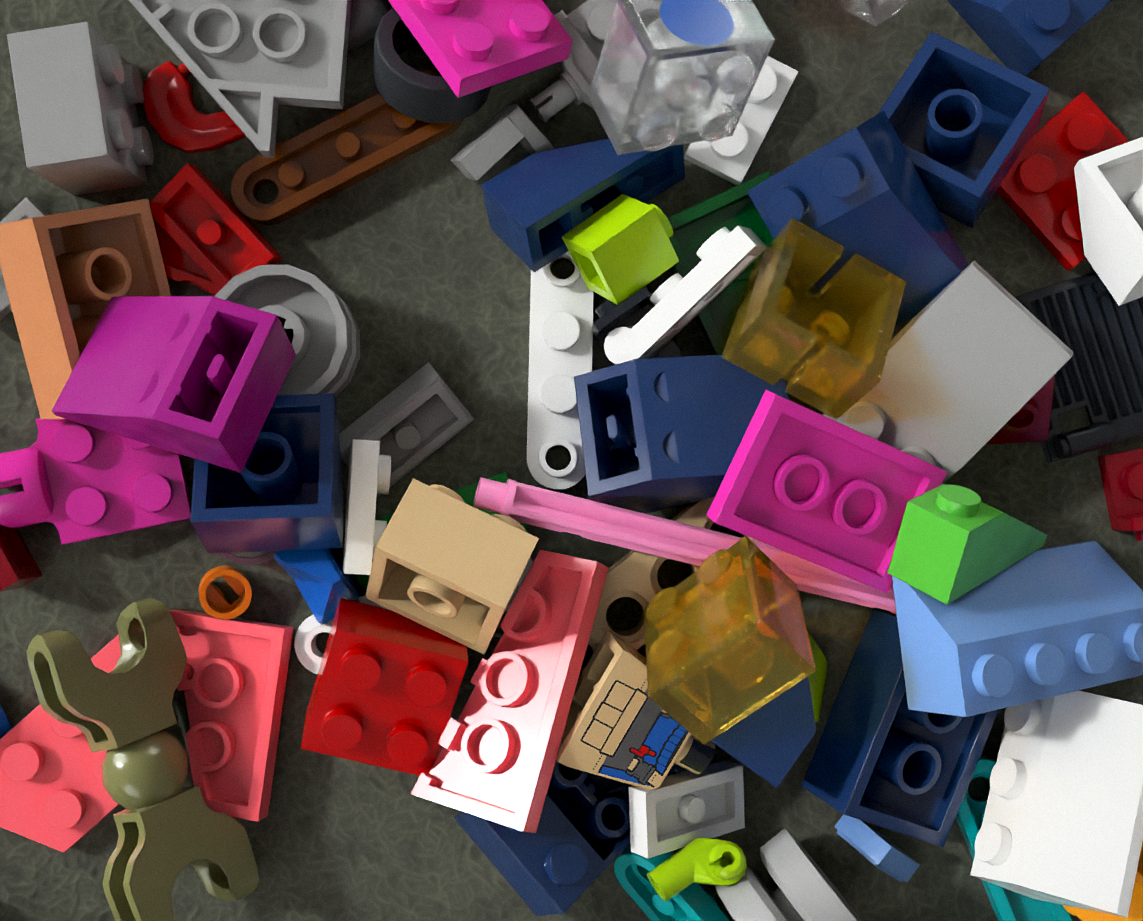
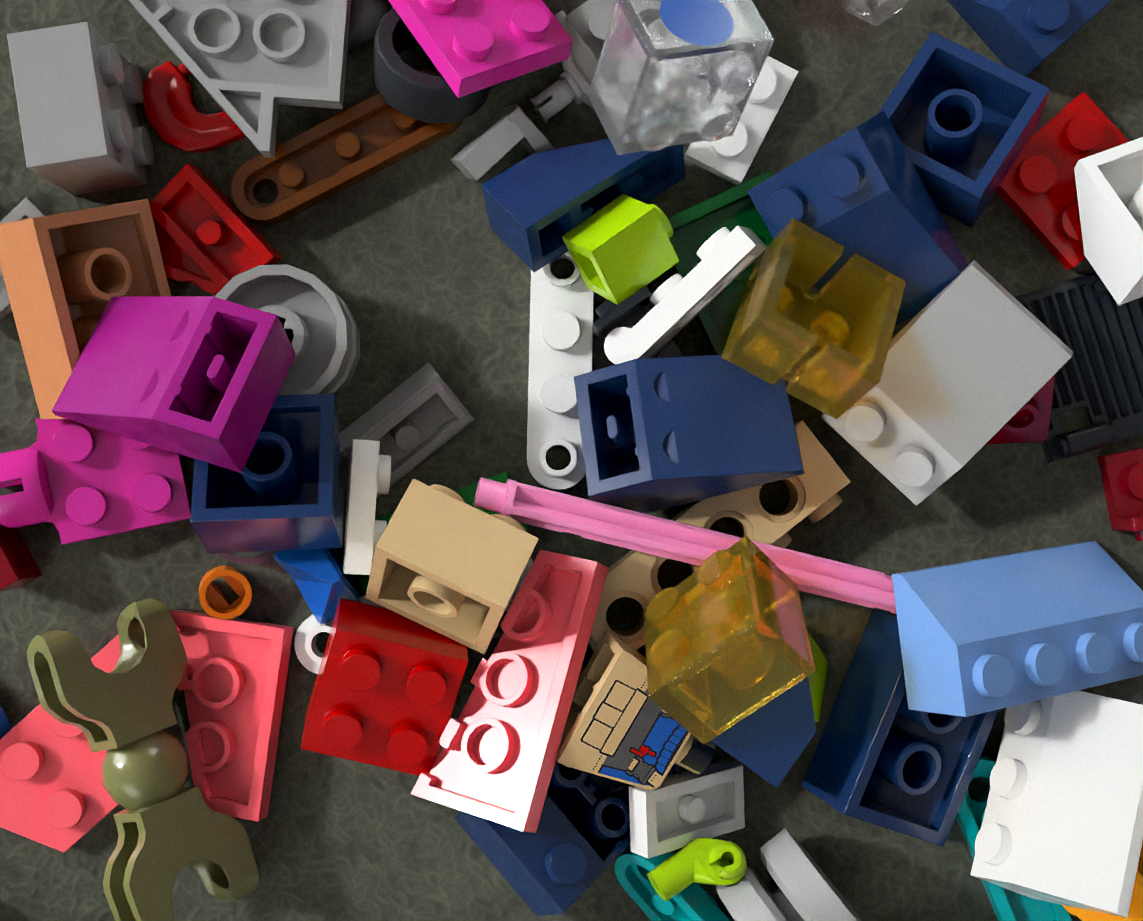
(820, 490): dark pink plate -> none
(876, 848): medium blue tile -> none
(957, 542): bright green slope -> none

